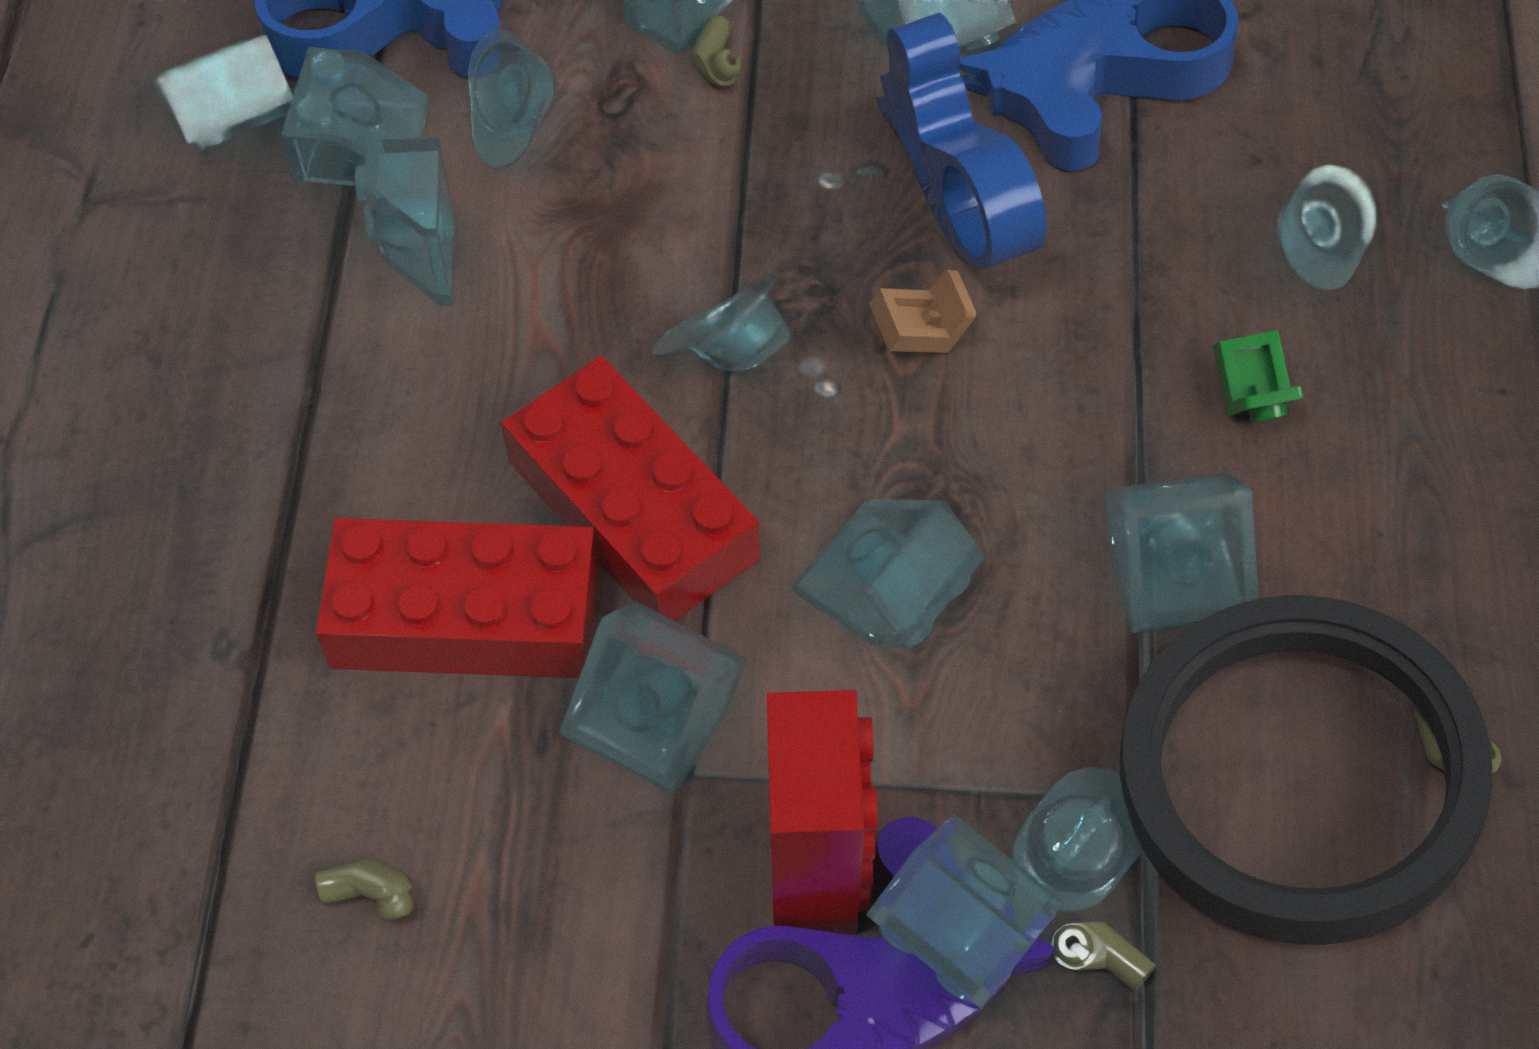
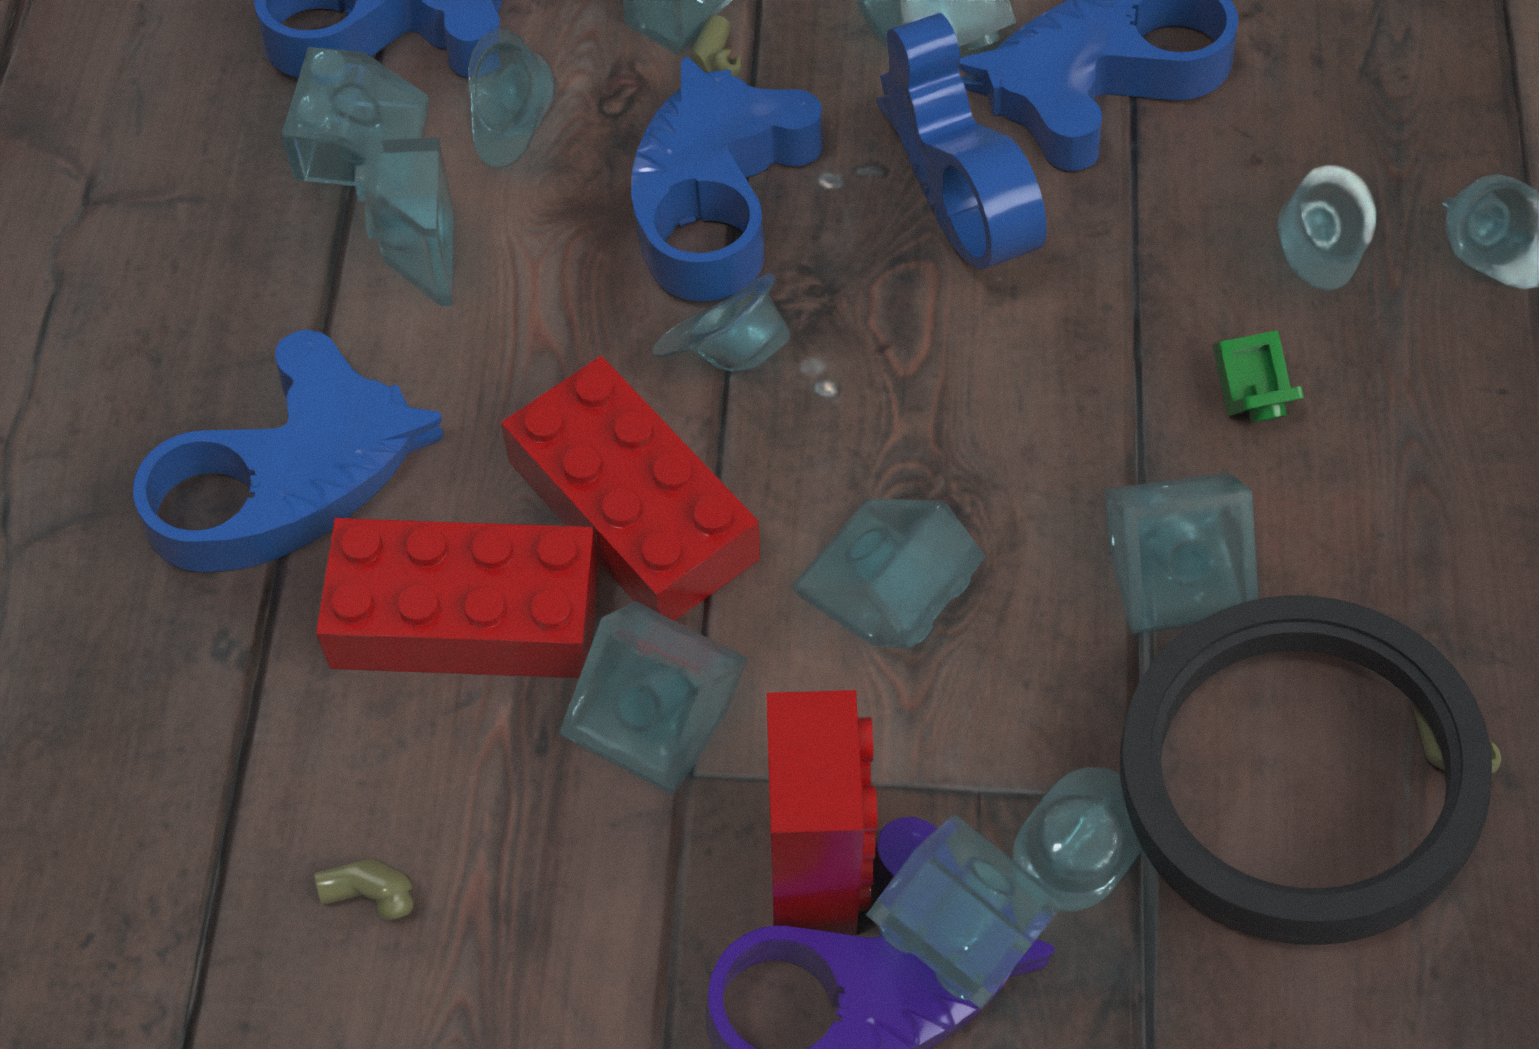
(223, 90): clear light blue slope -> none
(320, 466): none -> blue animal
(698, 165): none -> blue animal
(924, 318): medium nougat bracket -> none
(1101, 947): olive arm -> none

